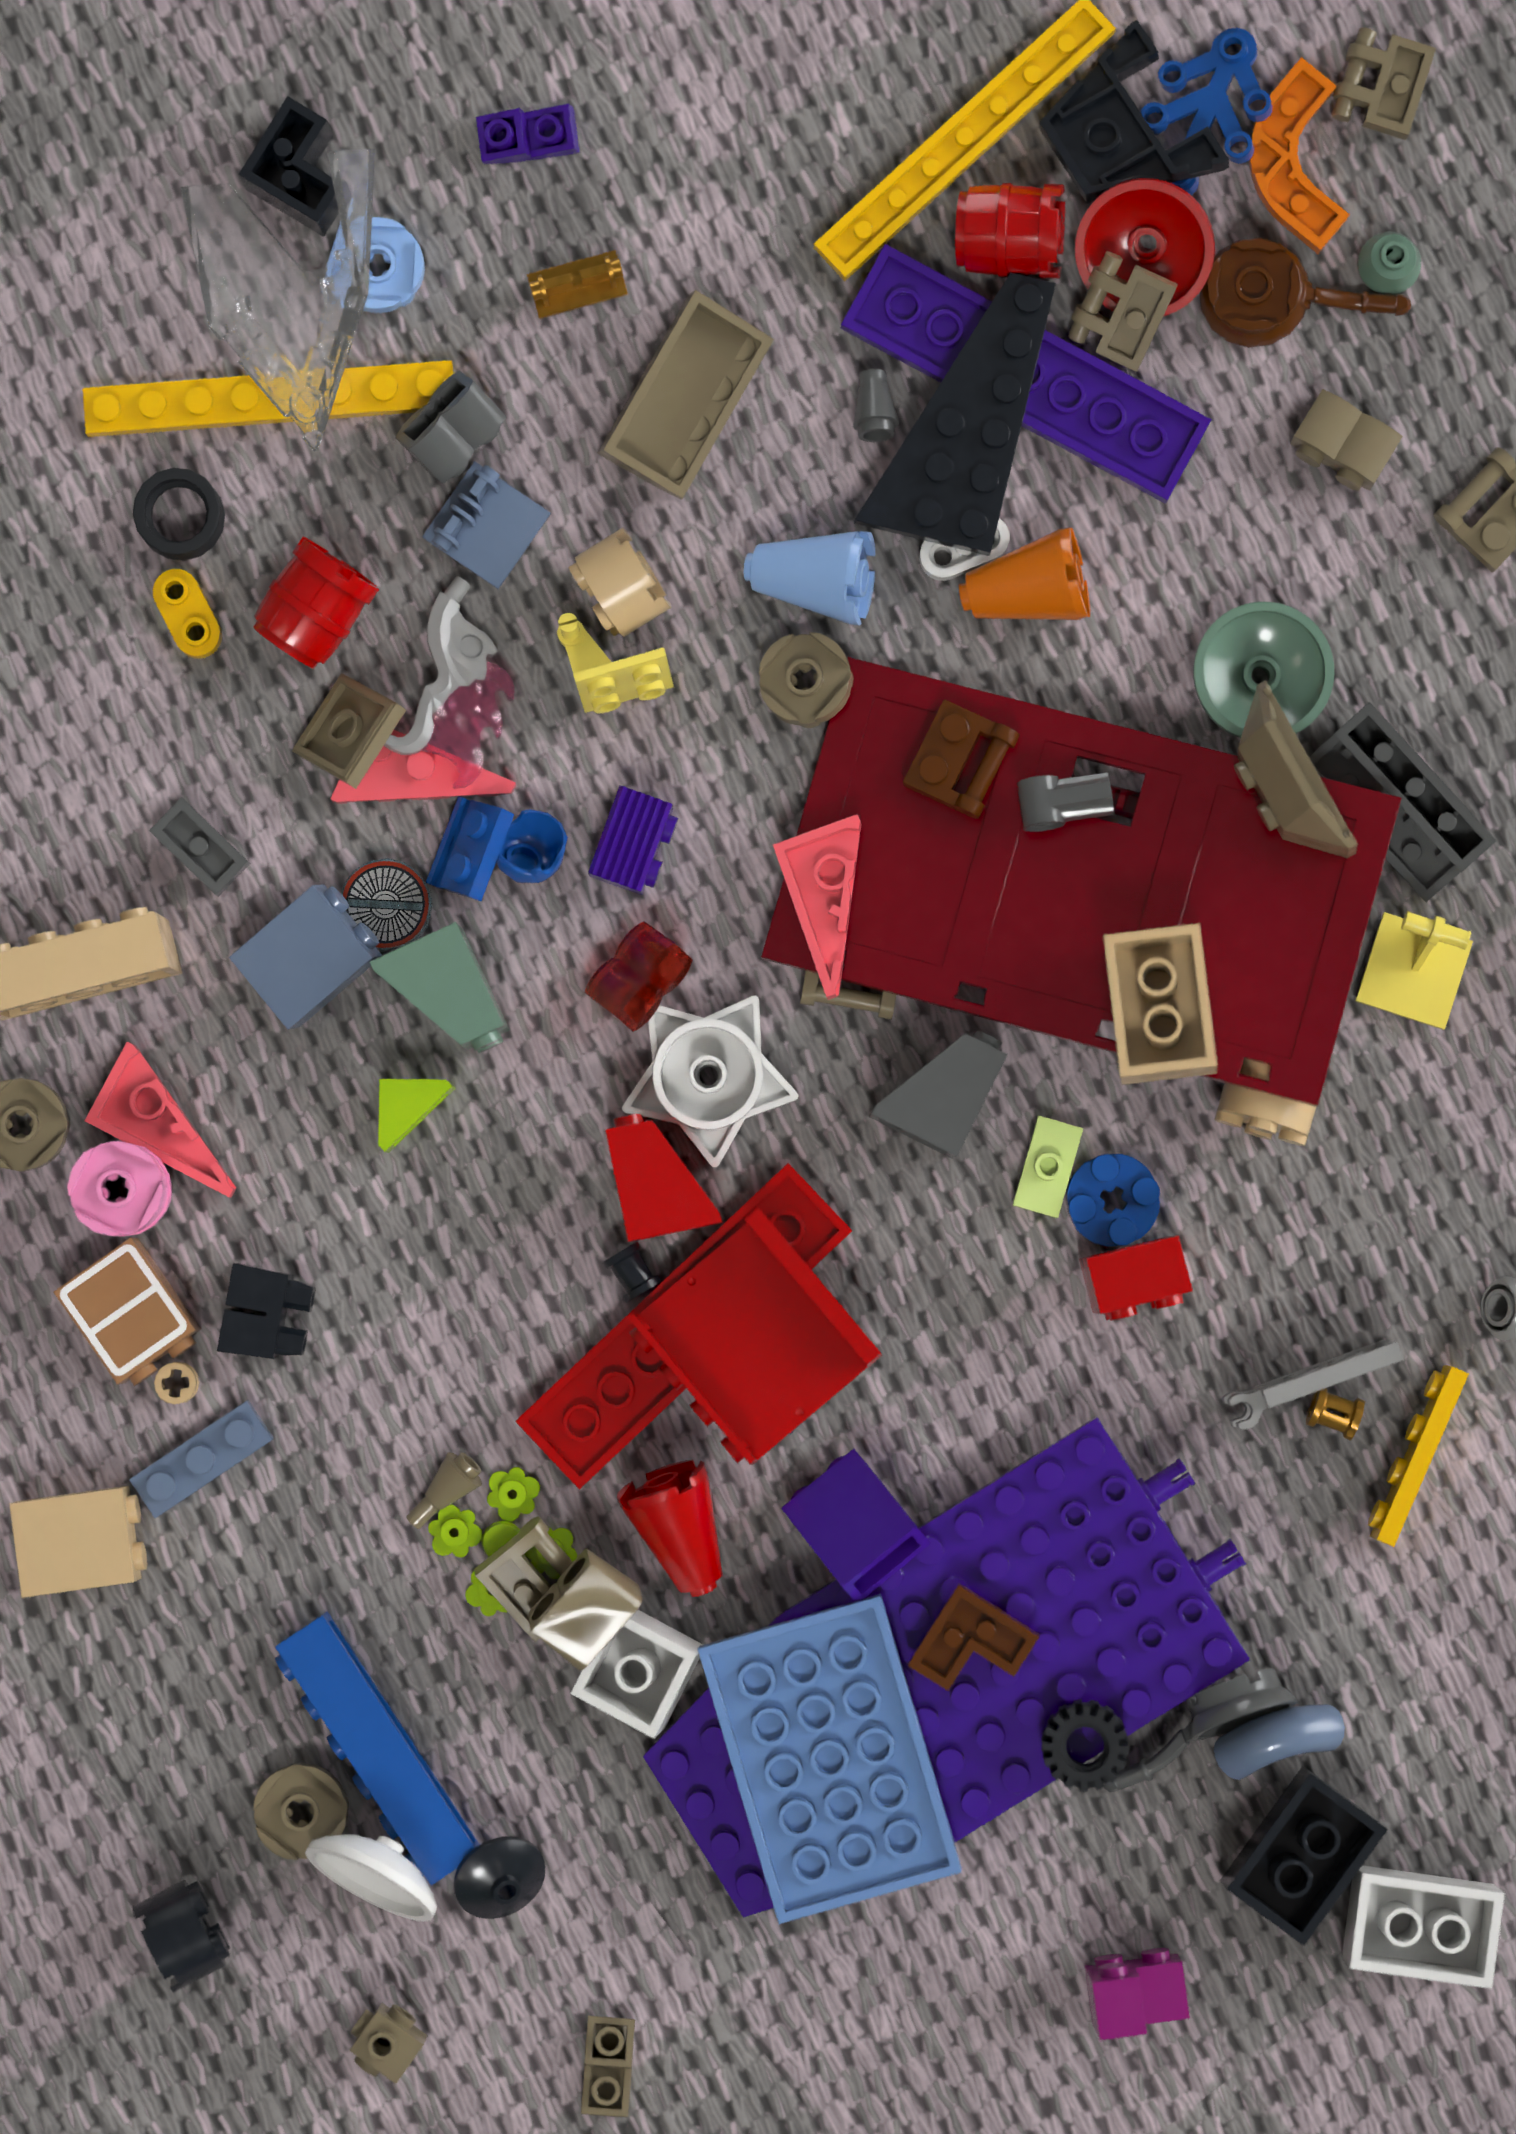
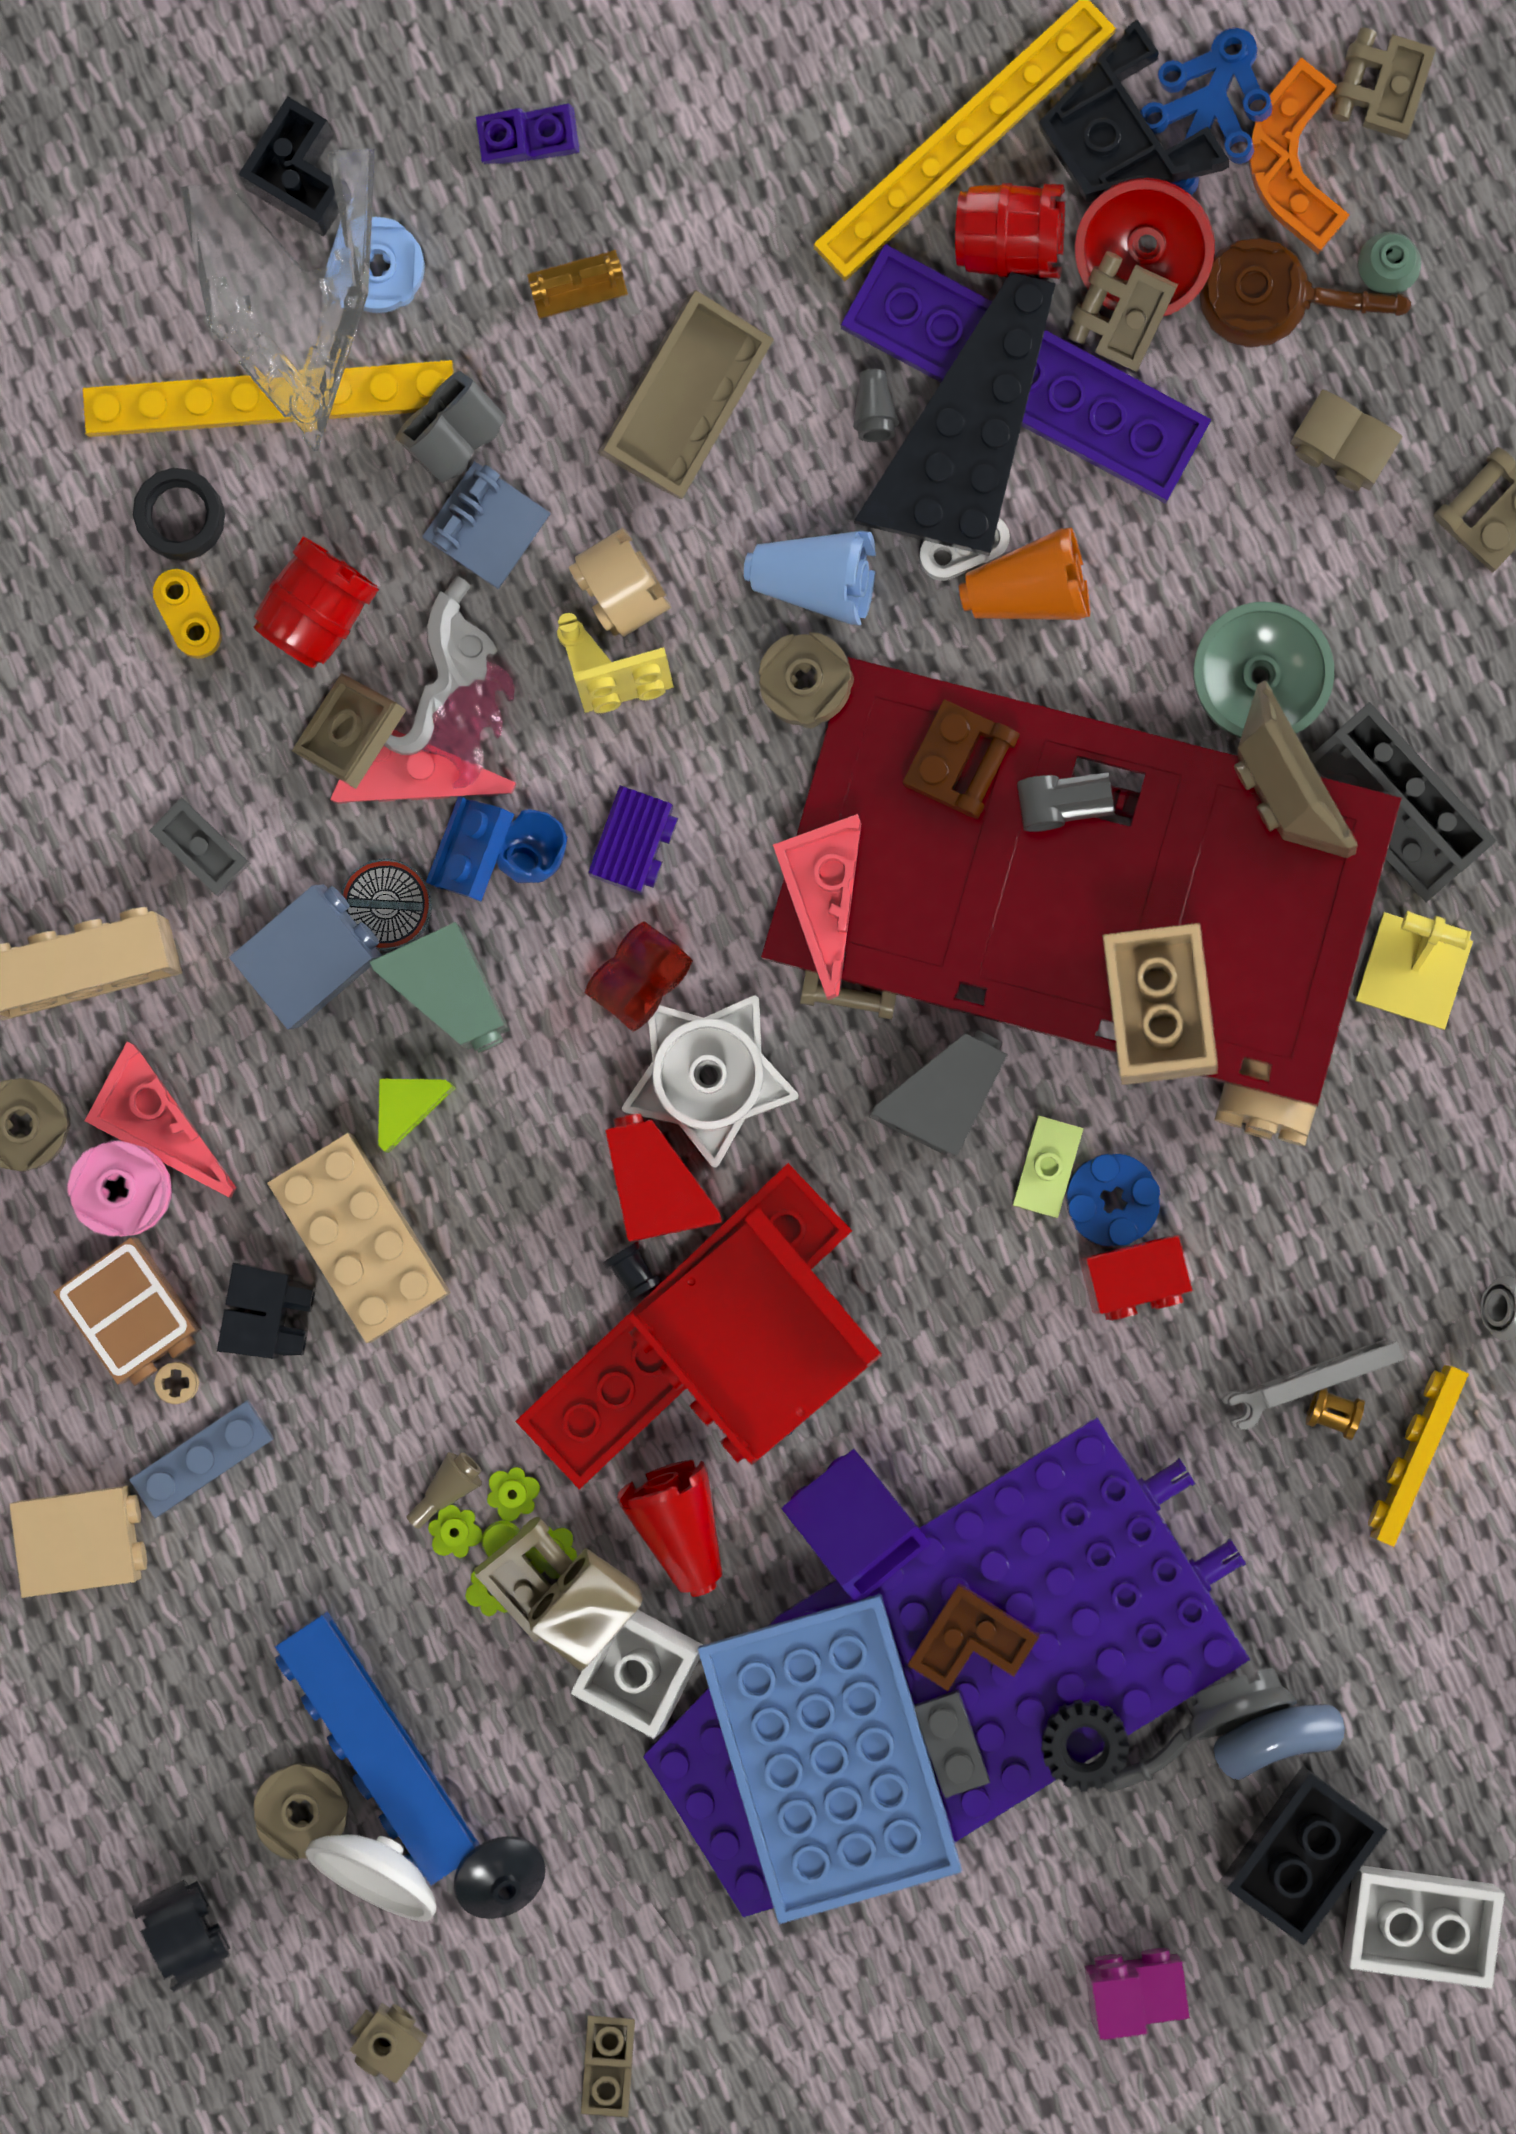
(359, 1238): none -> tan brick
(951, 1743): none -> dark grey plate

